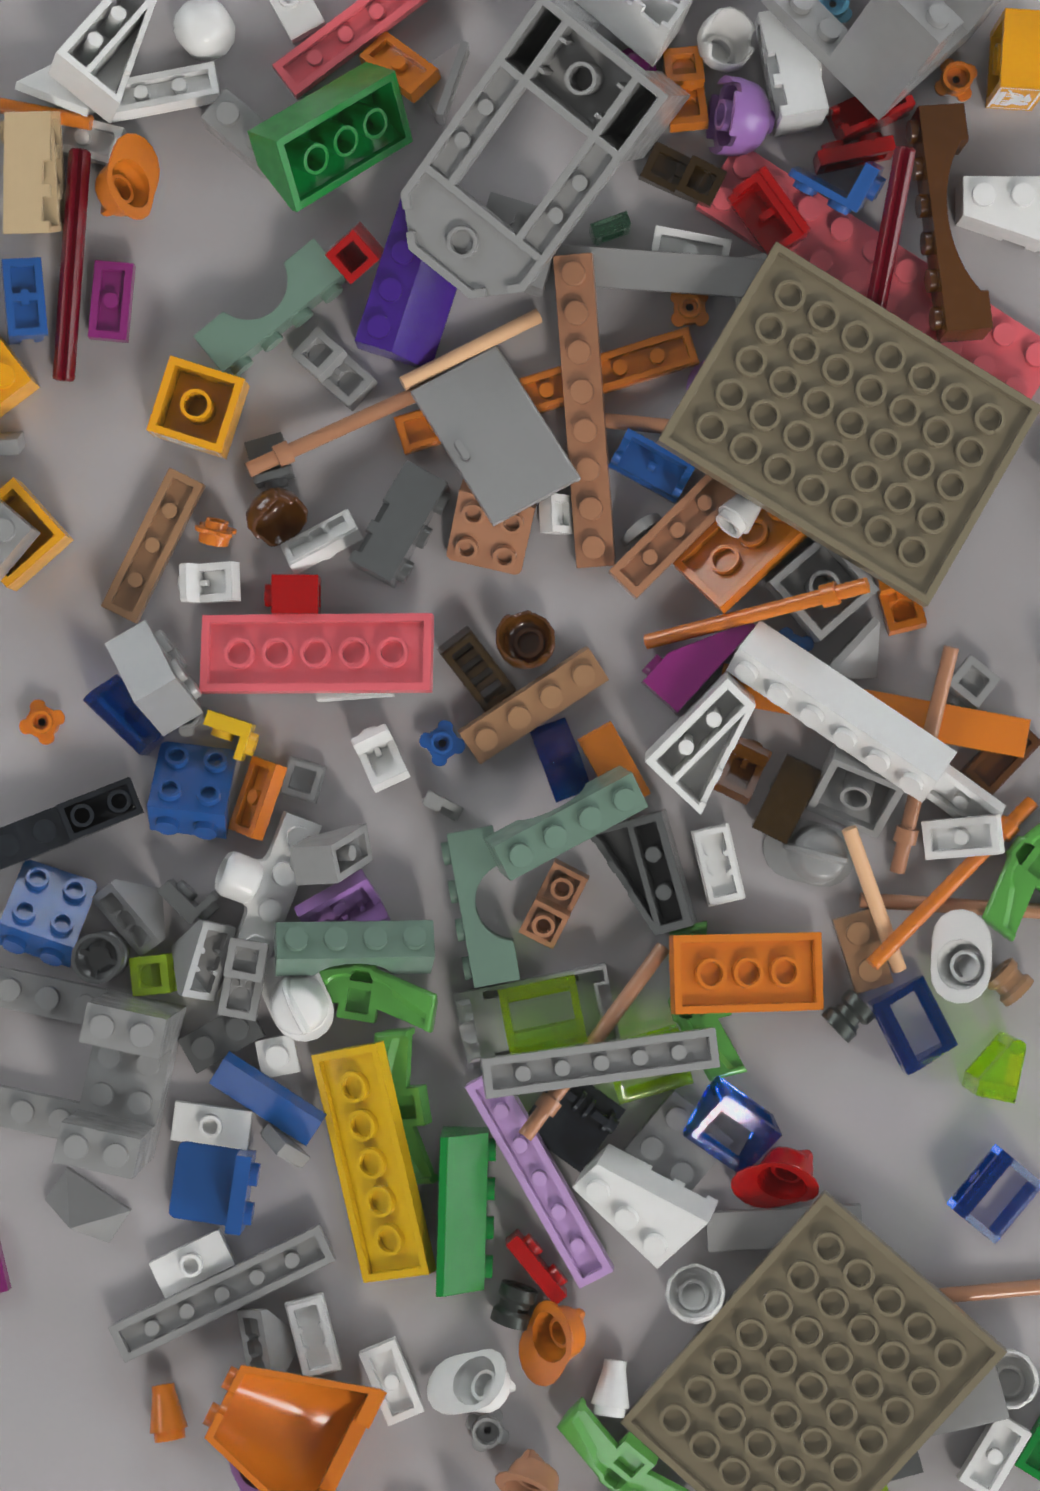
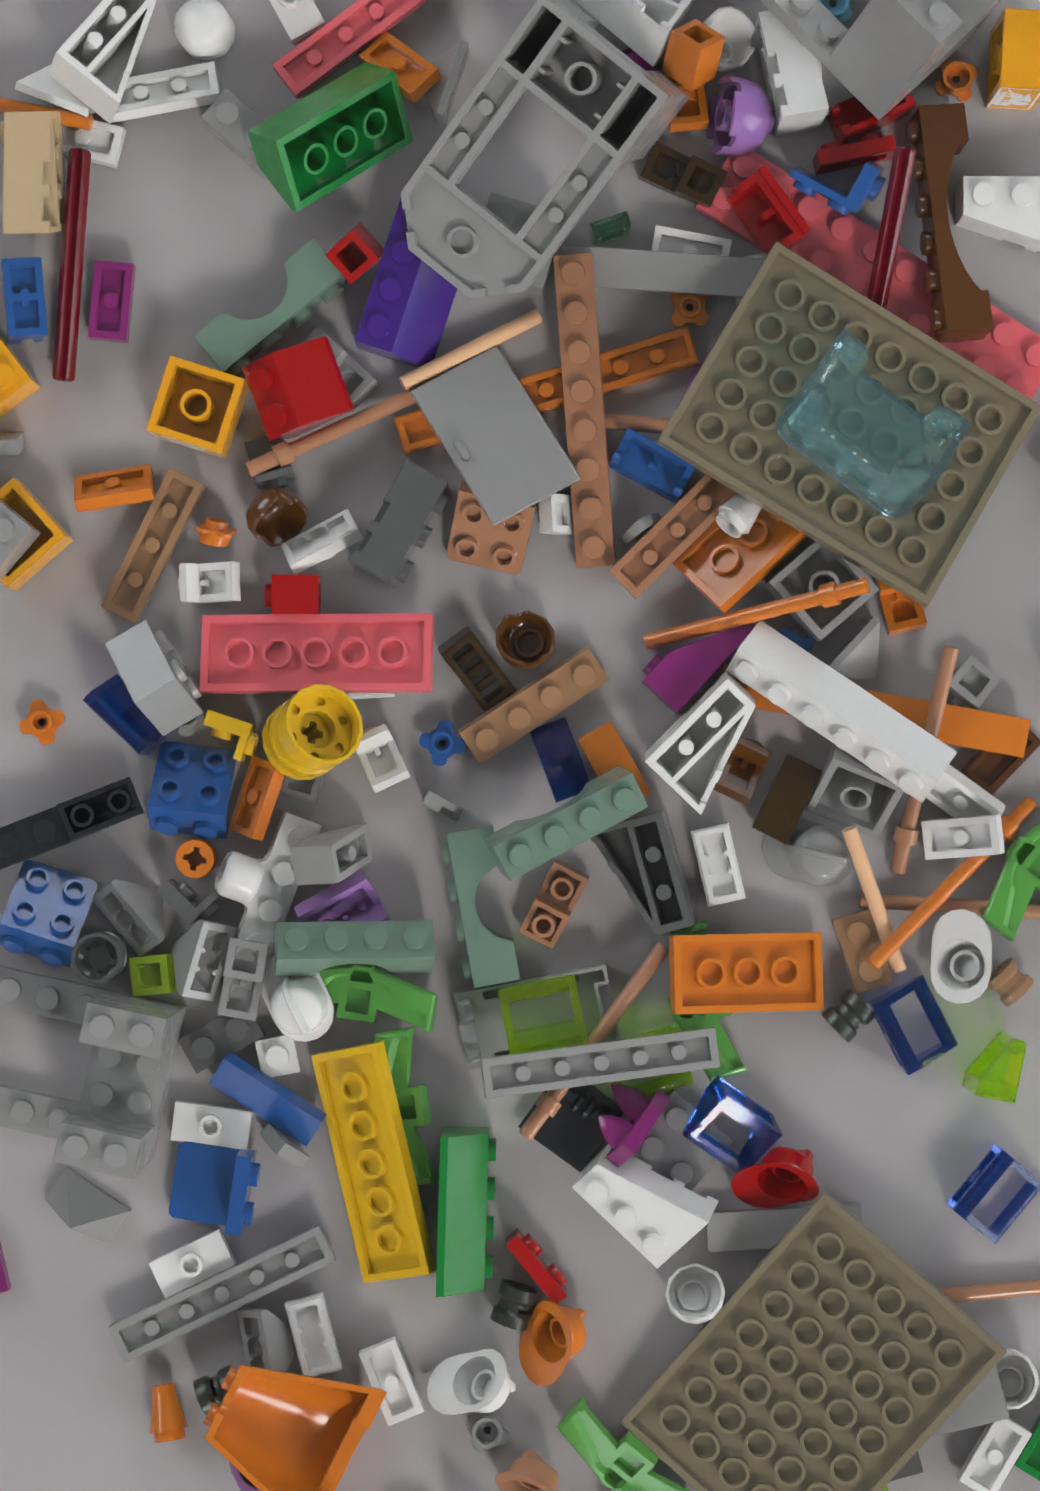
(114, 488): none -> orange plate
(129, 178): orange piece -> none
(205, 853): none -> orange wheel
(209, 1389): none -> pearl dark grey wheel
(297, 388): none -> red slope
(326, 720): none -> yellow wheel
(543, 1186): lavender plate -> none
(611, 1390): white cone -> none
(642, 1110): none -> magenta tile
(693, 54): none -> orange brick
(868, 433): none -> clear light blue windscreen

